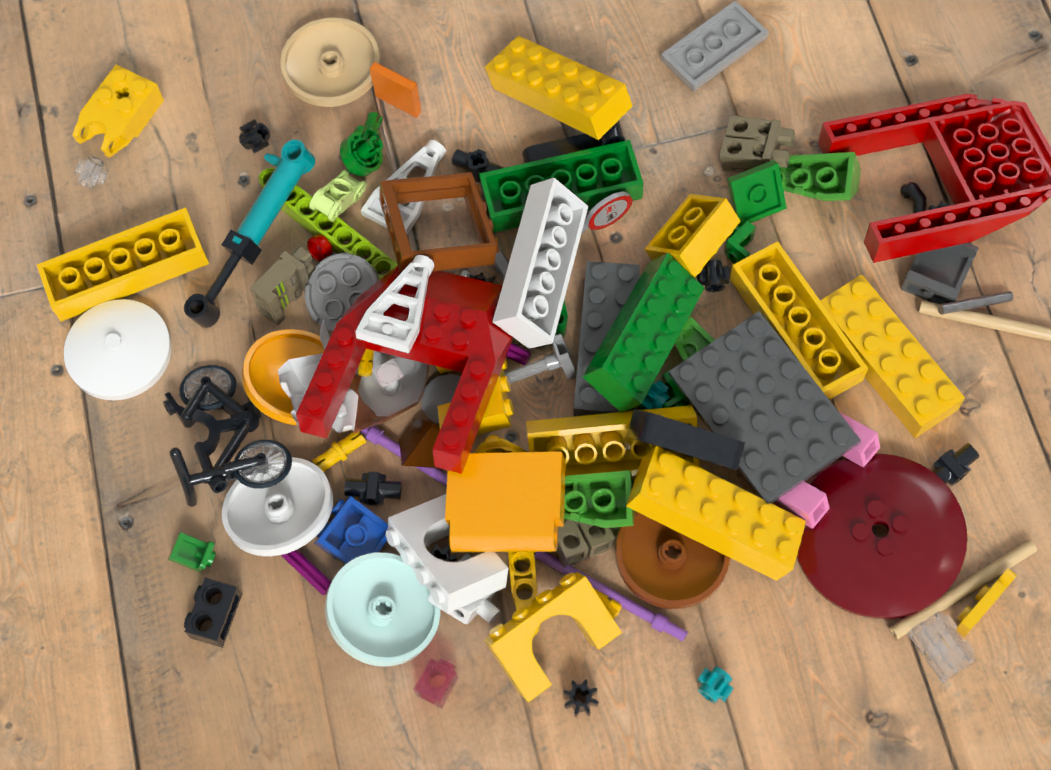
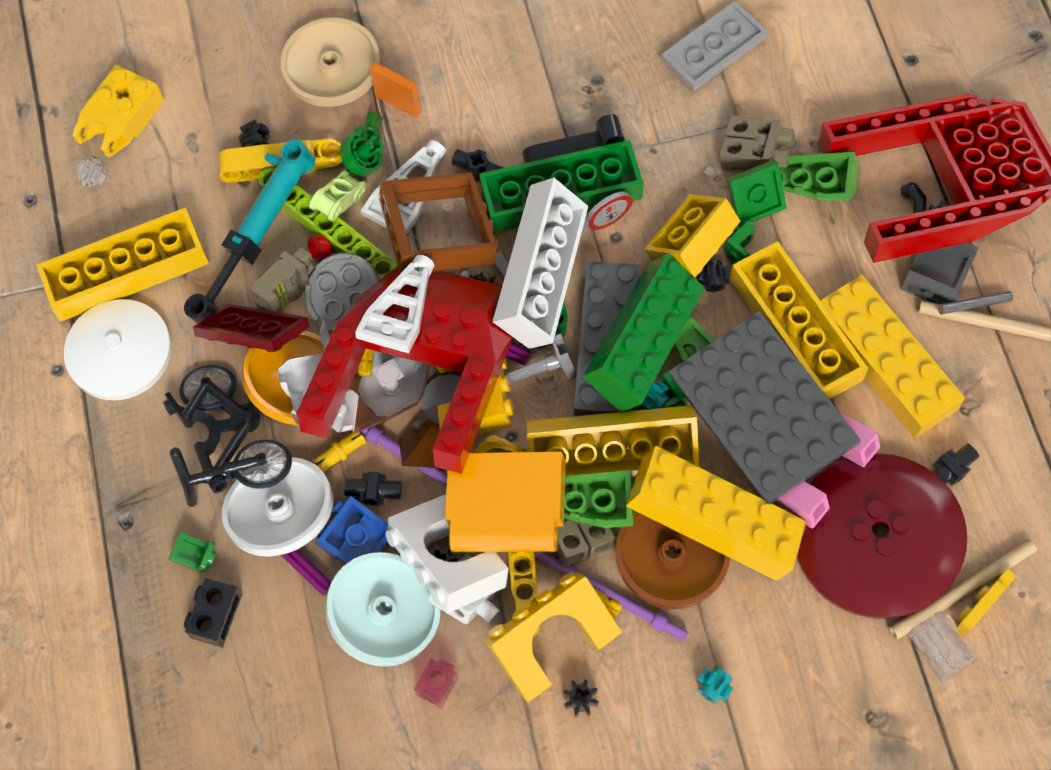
(248, 162): none -> yellow piece
(251, 327): none -> dark red plate
(559, 87): yellow brick -> none
(685, 439): black beam -> none

